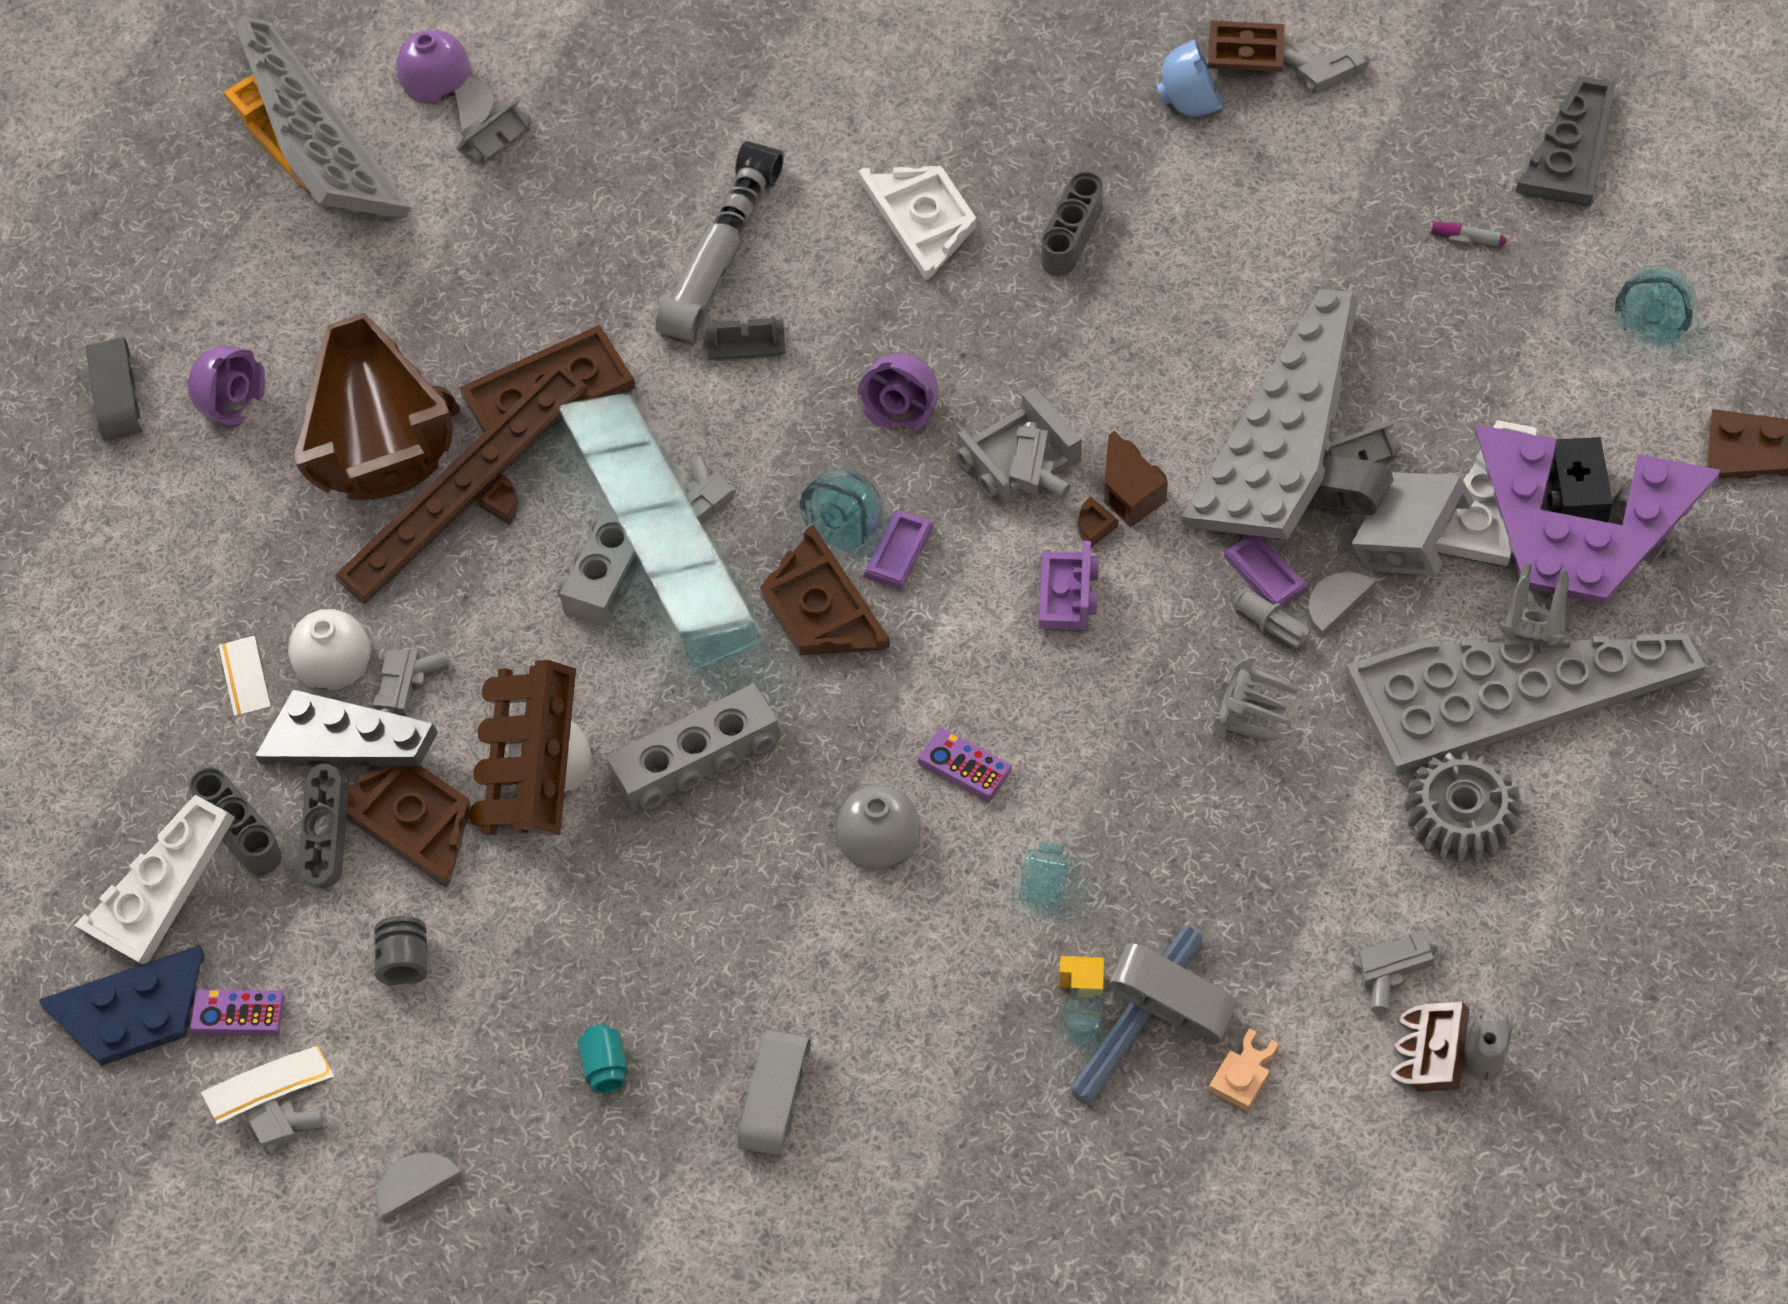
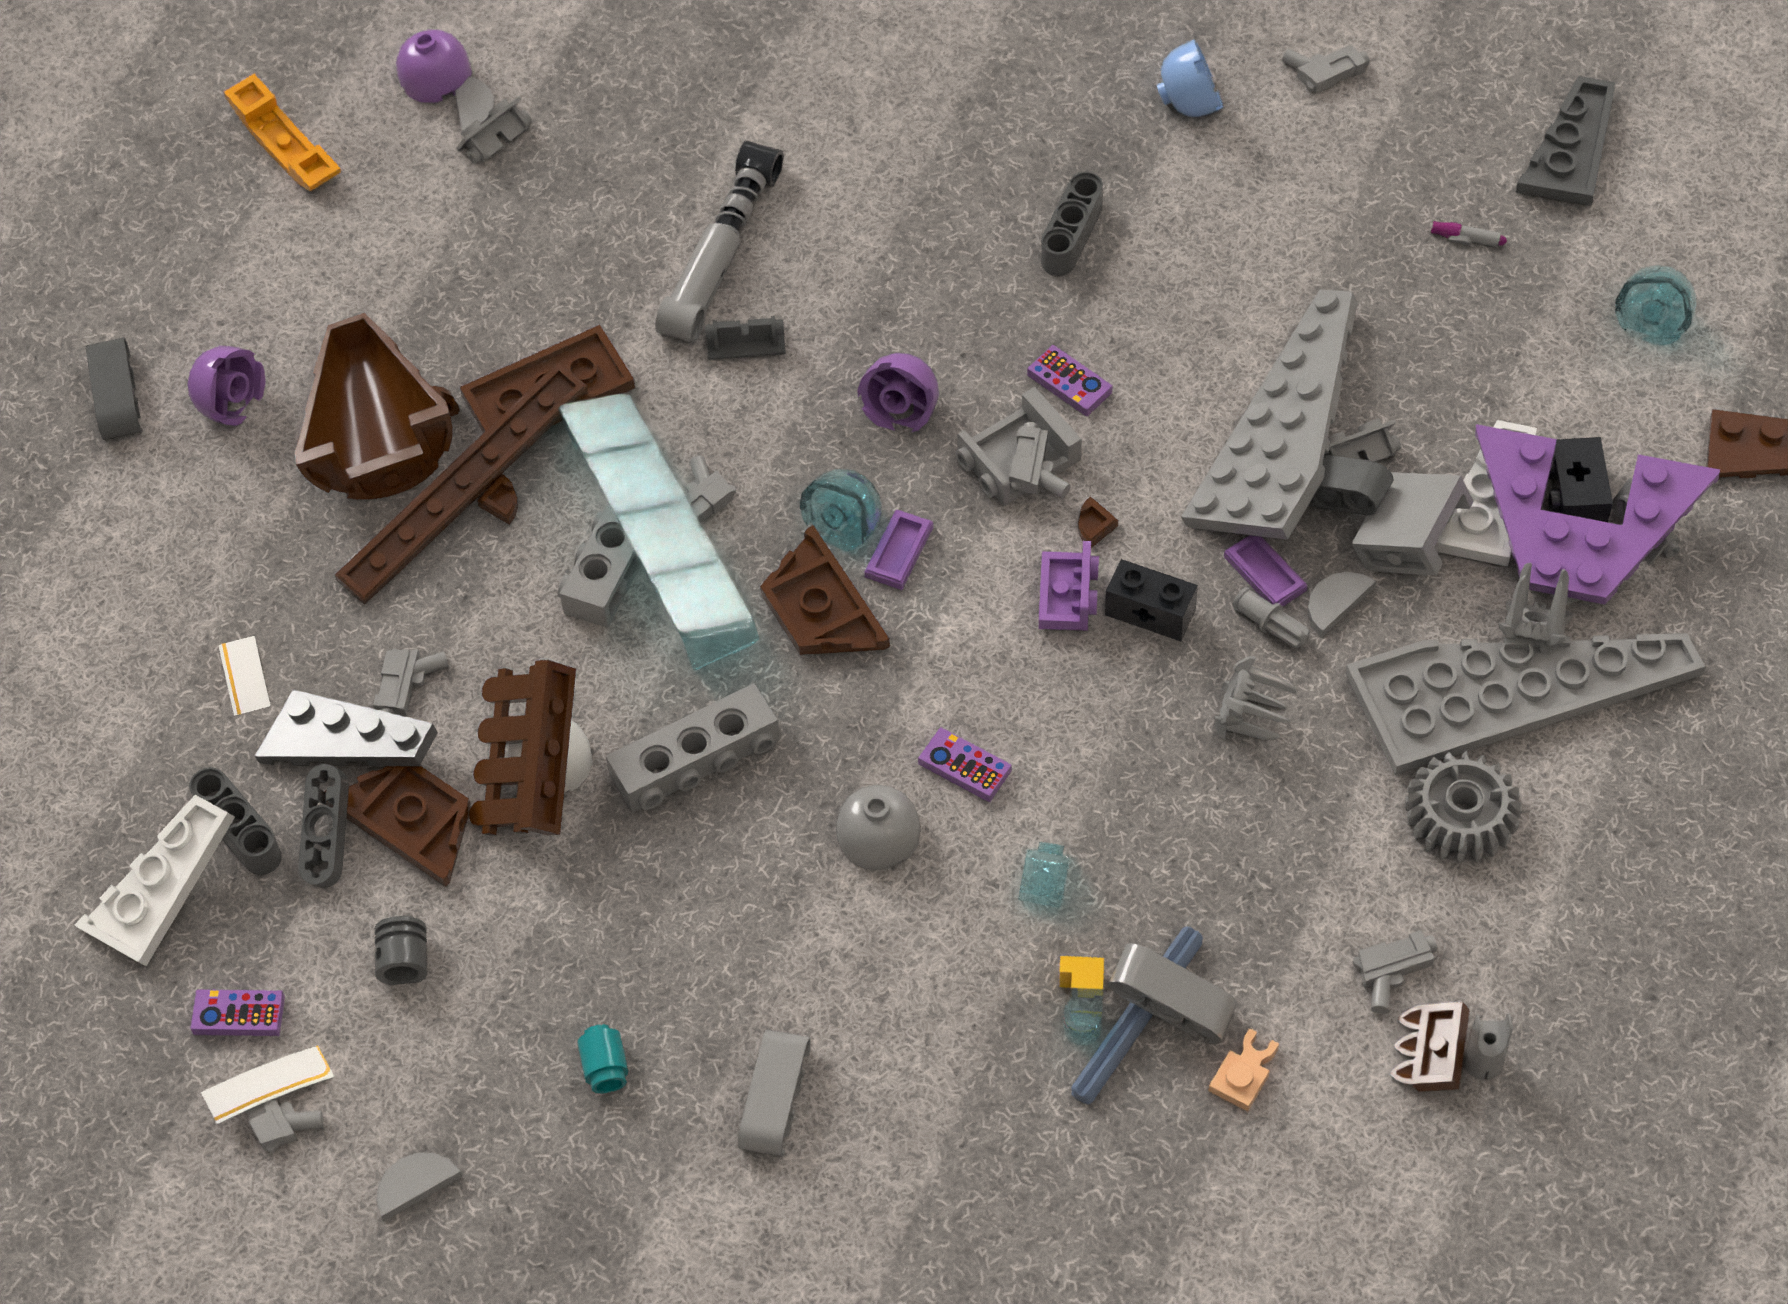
(130, 1008): dark blue wing -> none
(313, 132): light grey wing -> none
(329, 649): white cylinder -> none
(922, 212): white wing -> none
(1069, 380): none -> medium lavender tile
(1131, 483): reddish brown slope -> none
(1151, 600): none -> black brick
(1246, 46): reddish brown slope -> none

